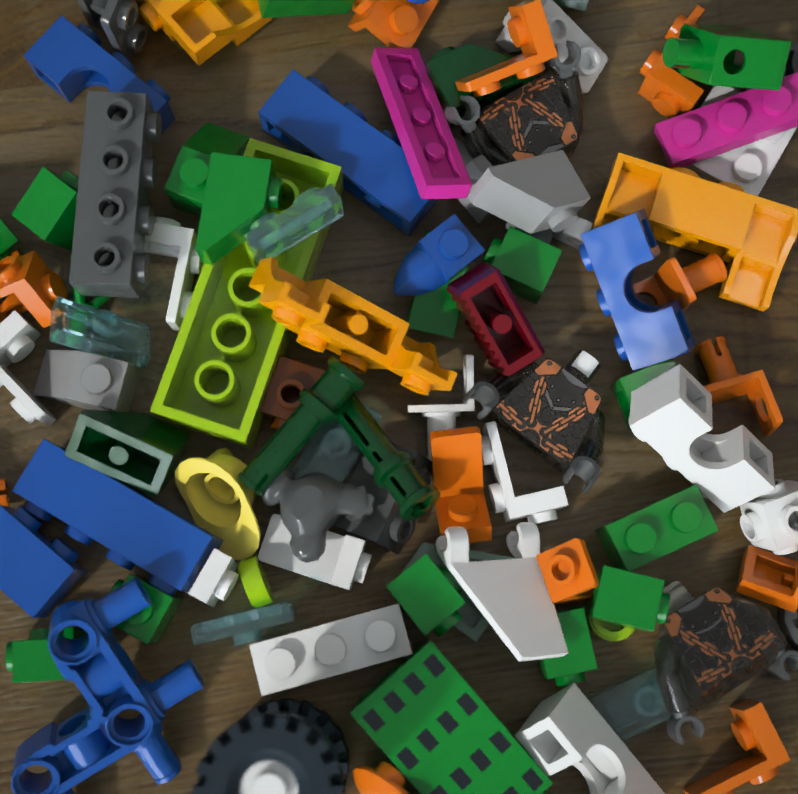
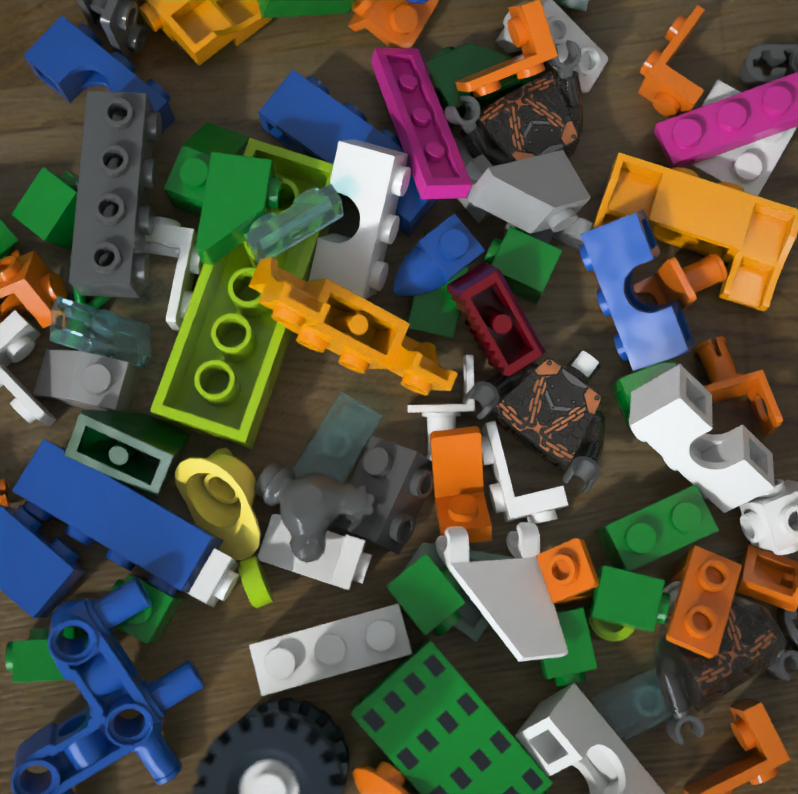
(244, 626): clear light blue plate -> none
(284, 389): reddish brown brick -> none
(316, 407): dark green pin -> none
(374, 181): none -> white arch
(392, 467): dark green pin -> none
(702, 600): none -> orange bracket
(709, 51): green torso -> none

